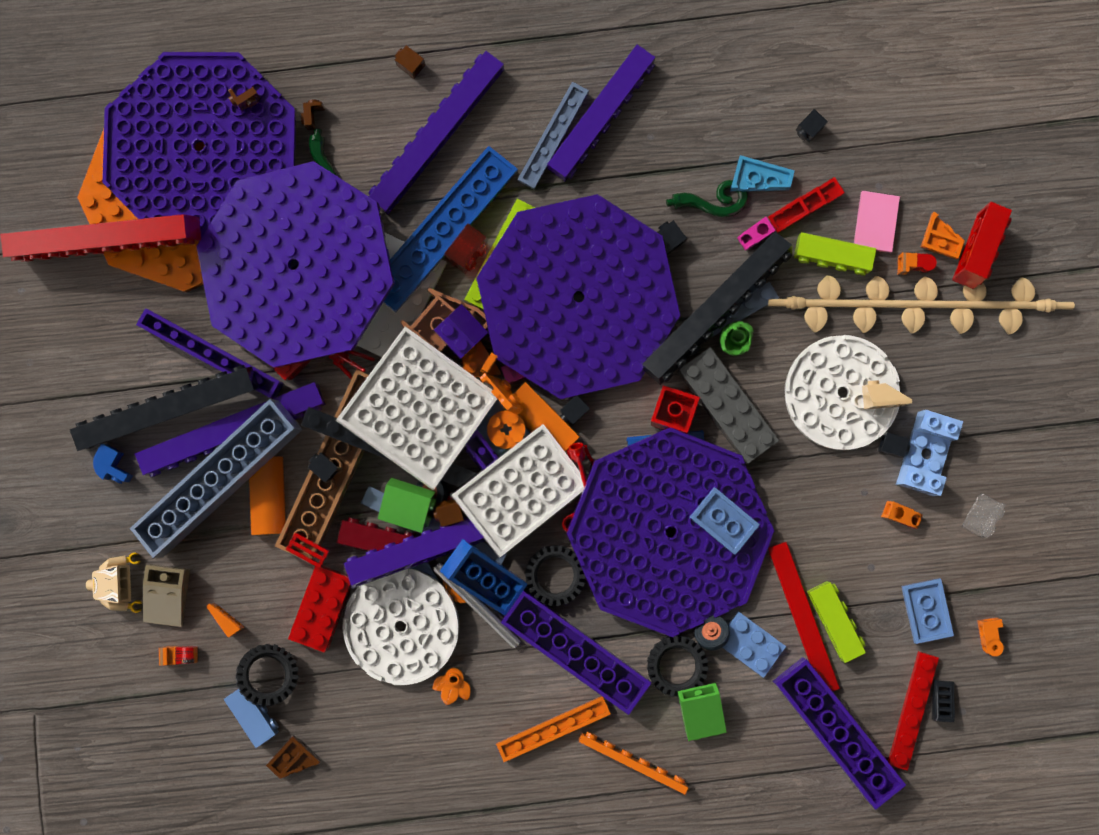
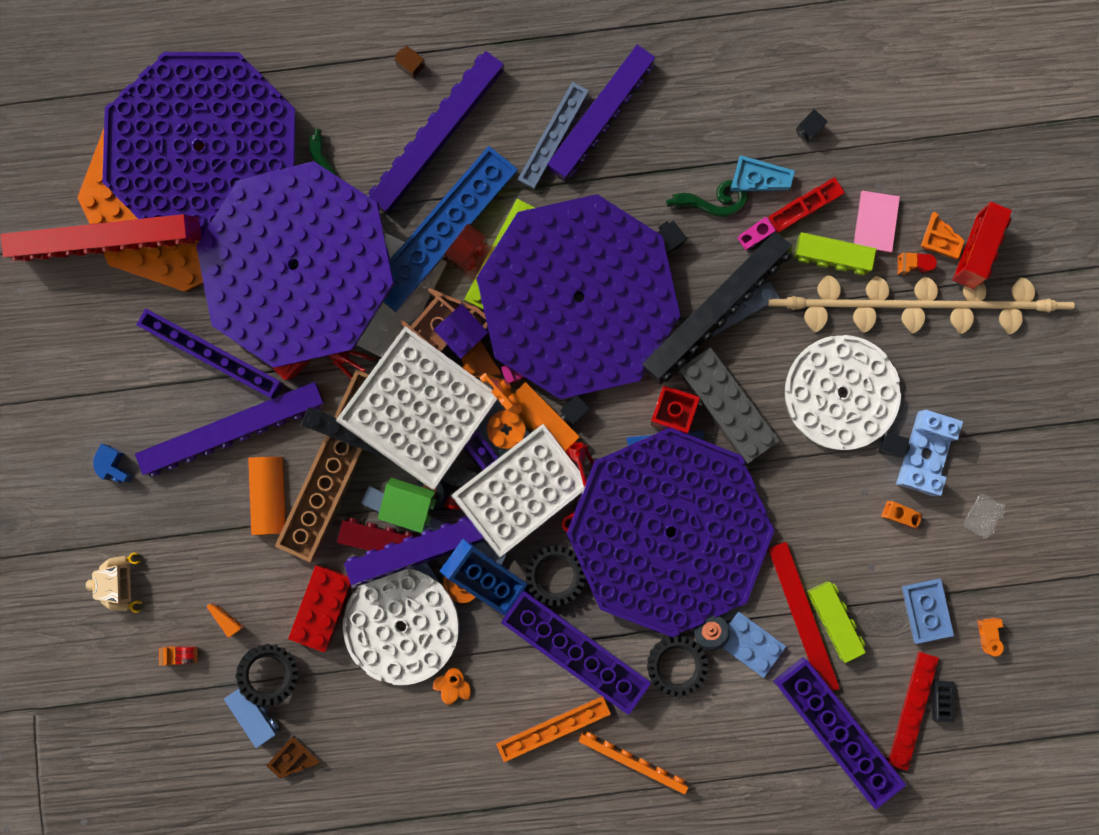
(165, 408): black brick -> none
(165, 594): dark tan slope -> none
(216, 478): sand blue brick -> none
(246, 99): reddish brown bracket -> none
(293, 542): red tile -> none
(307, 116): reddish brown bracket -> none
(323, 467): black brick -> none
(448, 512): reddish brown brick -> none
(482, 610): light grey axle -> none
(488, 364): orange tile -> none
(702, 712): bright green brick -> none
(724, 521): medium blue plate -> none
(736, 338): bright green hair -> none
(882, 396): tan slope -> none

